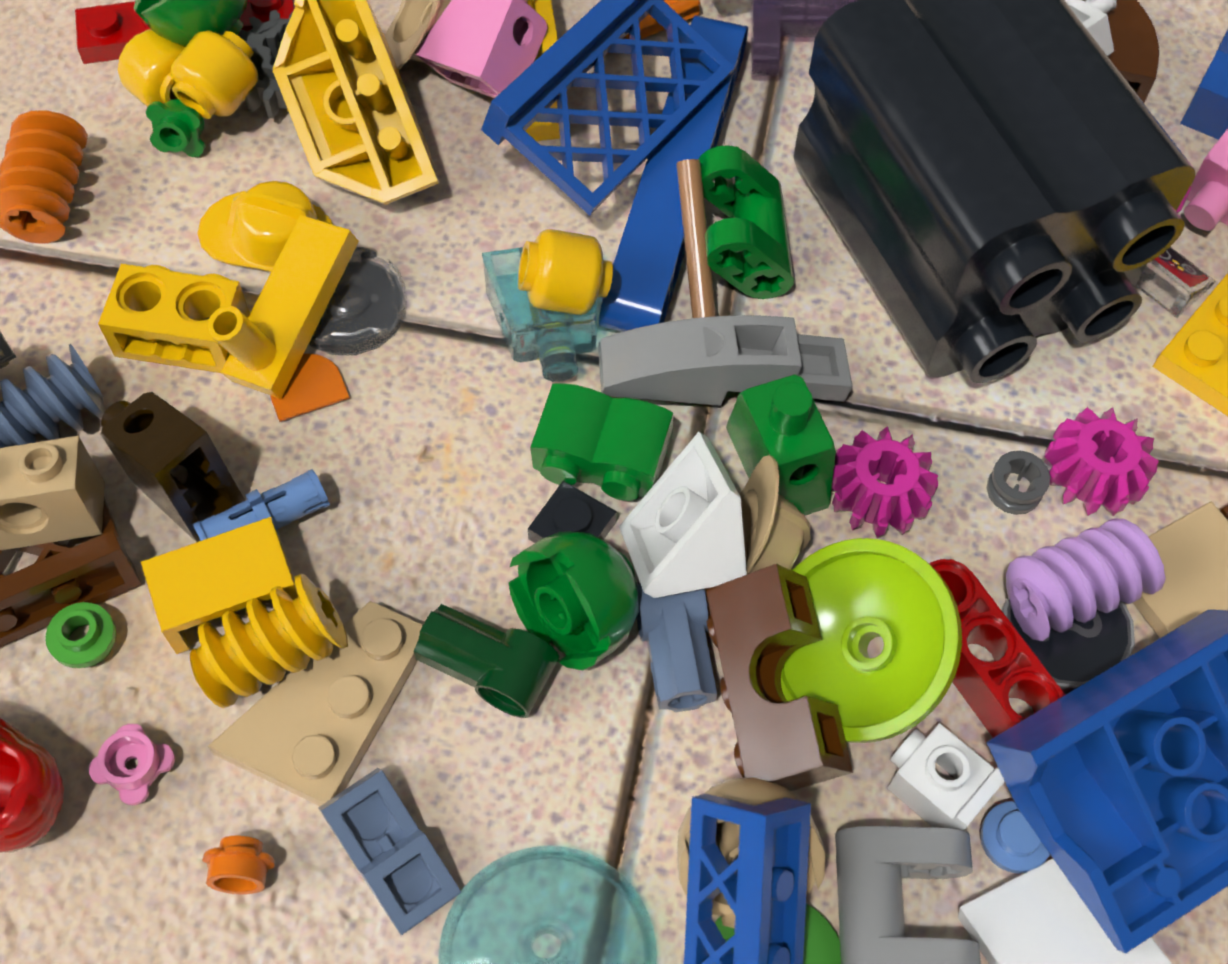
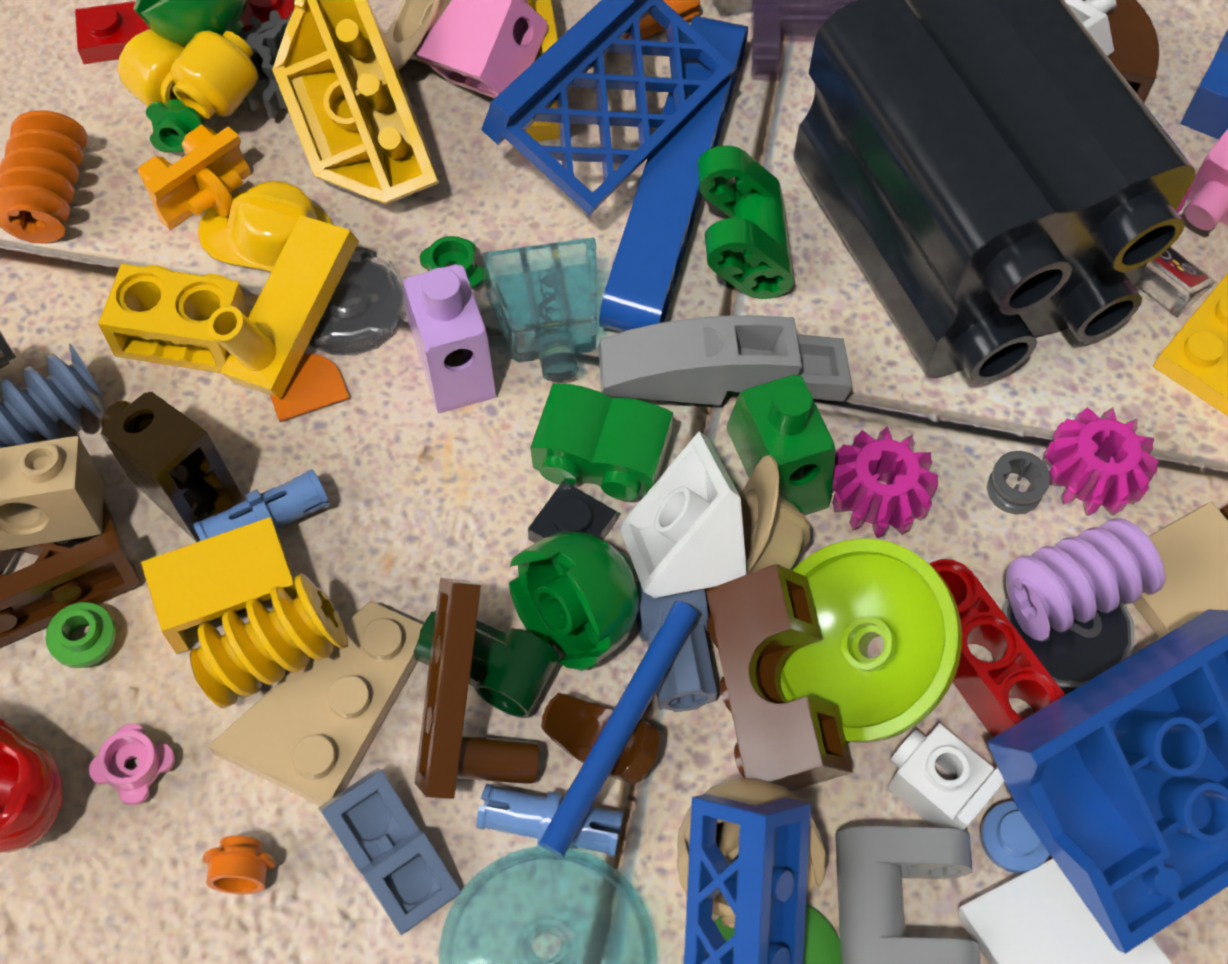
(197, 180): none -> light orange hips
(443, 750): none -> reddish brown piece
(444, 320): none -> lavender torso
(453, 251): none -> green plate
(531, 815): none -> medium blue pin
(564, 272): yellow head -> none
(577, 724): none -> reddish brown hair
(618, 729): none -> blue bar
(694, 237): medium nougat bar -> none

